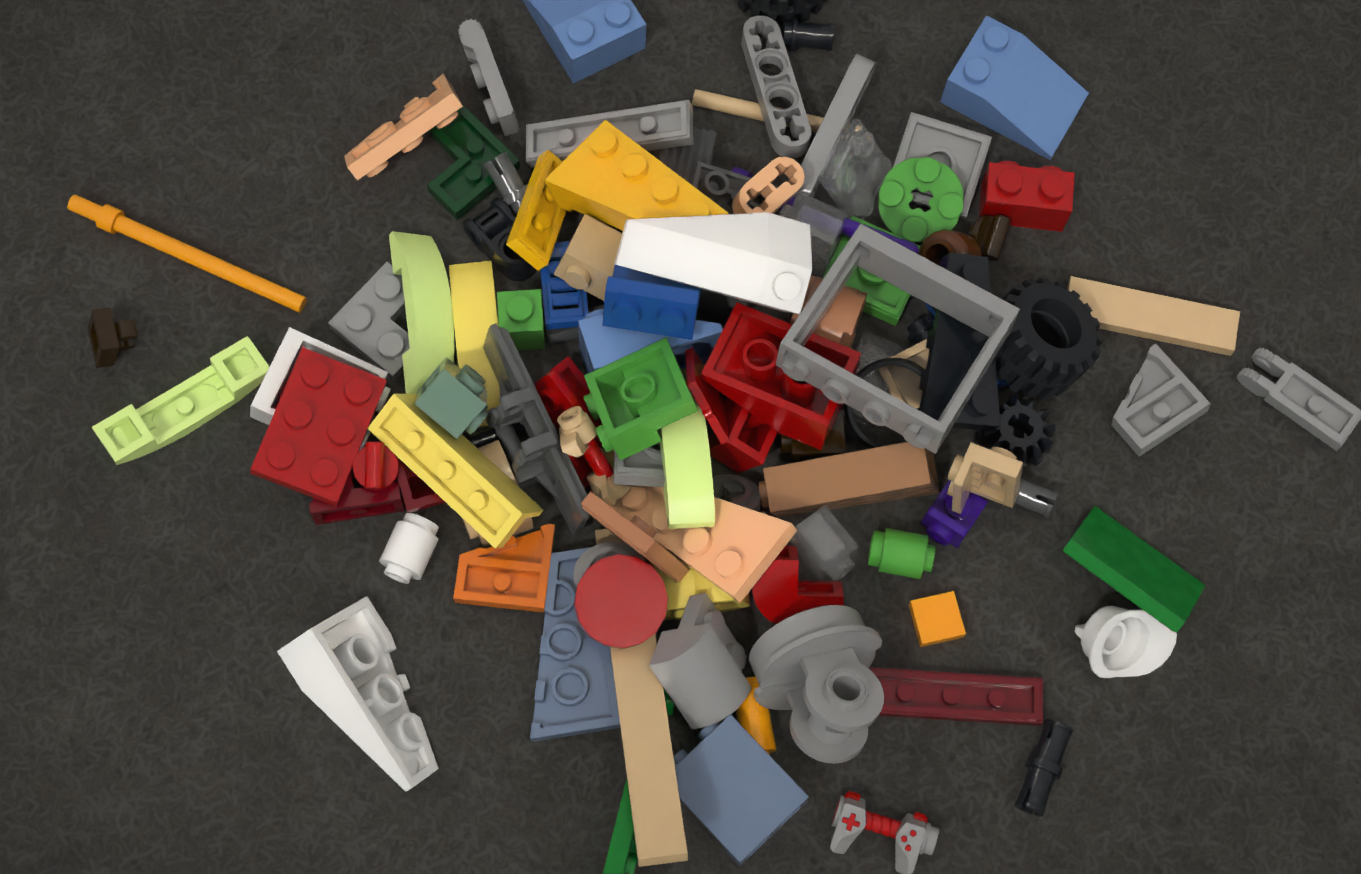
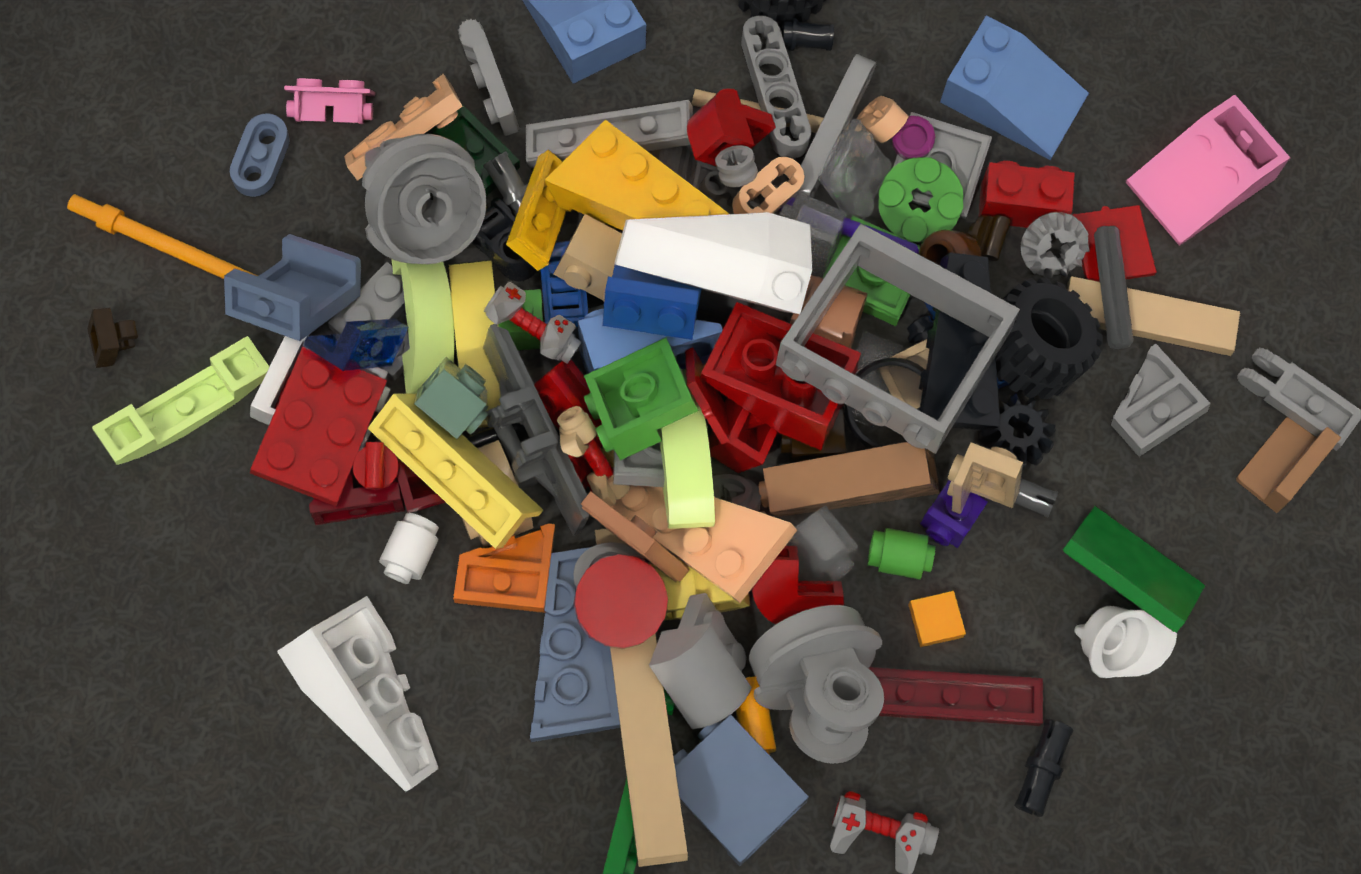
(258, 157): none -> sand blue plate
(296, 292): none -> sand blue panel
(312, 98): none -> bright pink hinge
(360, 344): none -> clear blue panel
(398, 201): none -> light grey piece
(555, 337): none -> light grey piece
(725, 124): none -> red brick
(736, 166): none -> light grey bush
(883, 118): none -> light nougat beam
(914, 138): none -> magenta tile
(1037, 241): none -> light grey gear
(1113, 287): none -> dark grey axle
(1133, 237): none -> red piece
(1208, 170): none -> bright pink slope
(1285, 463): none -> medium nougat panel

